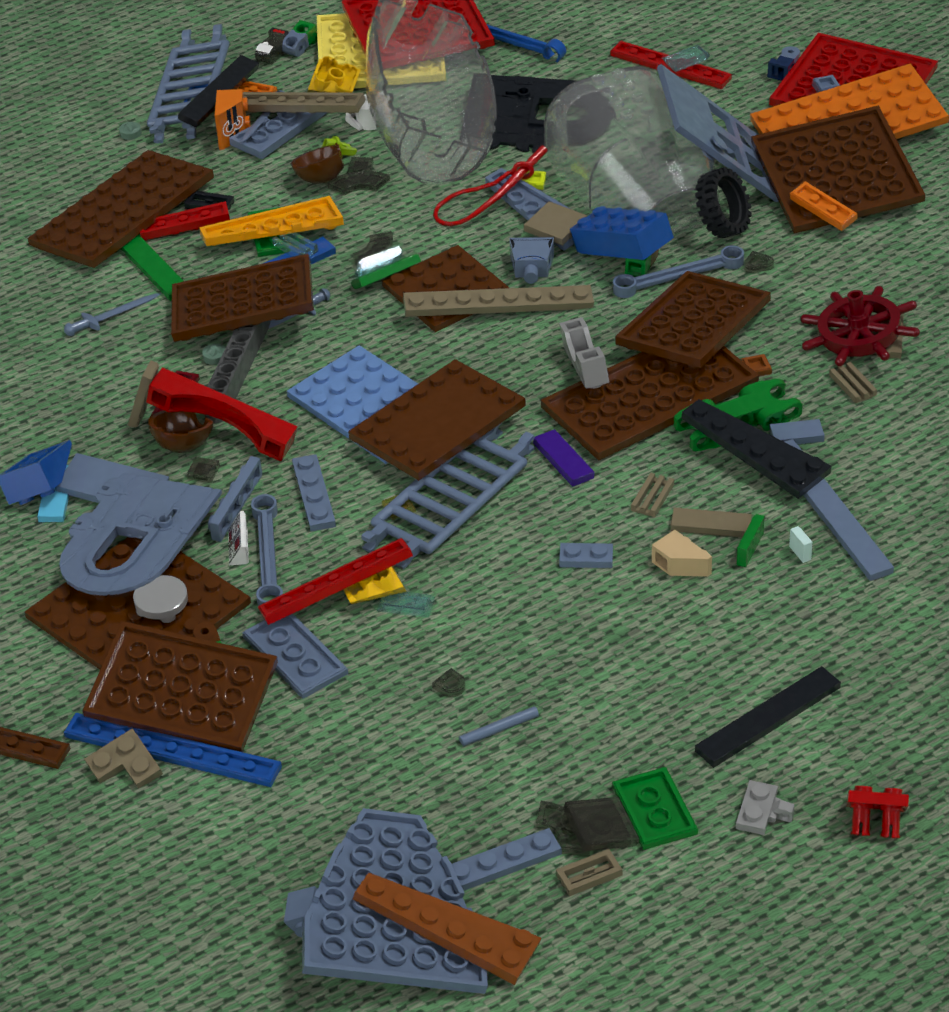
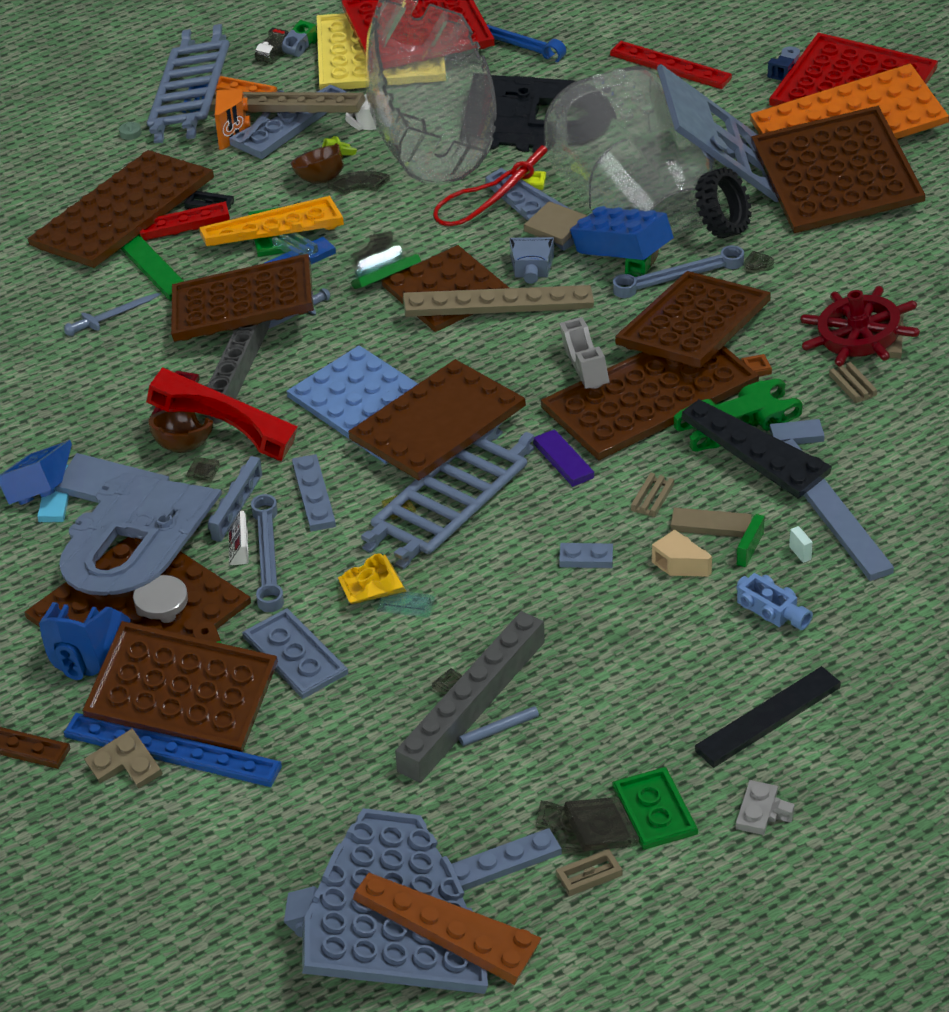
(79, 642): none -> blue piece
(140, 404): dark tan tile -> none
(213, 353): sand green tile -> none
(229, 79): black tile -> none
(333, 77): yellow slope -> none
(335, 581): red tile -> none
(360, 164): clear smoke tile -> none
(469, 697): none -> dark grey brick
(686, 58): clear light blue tile -> none
(771, 601): none -> medium blue brick
(823, 206): orange tile -> none
(824, 83): sand blue tile -> none
(891, 802): red plate -> none

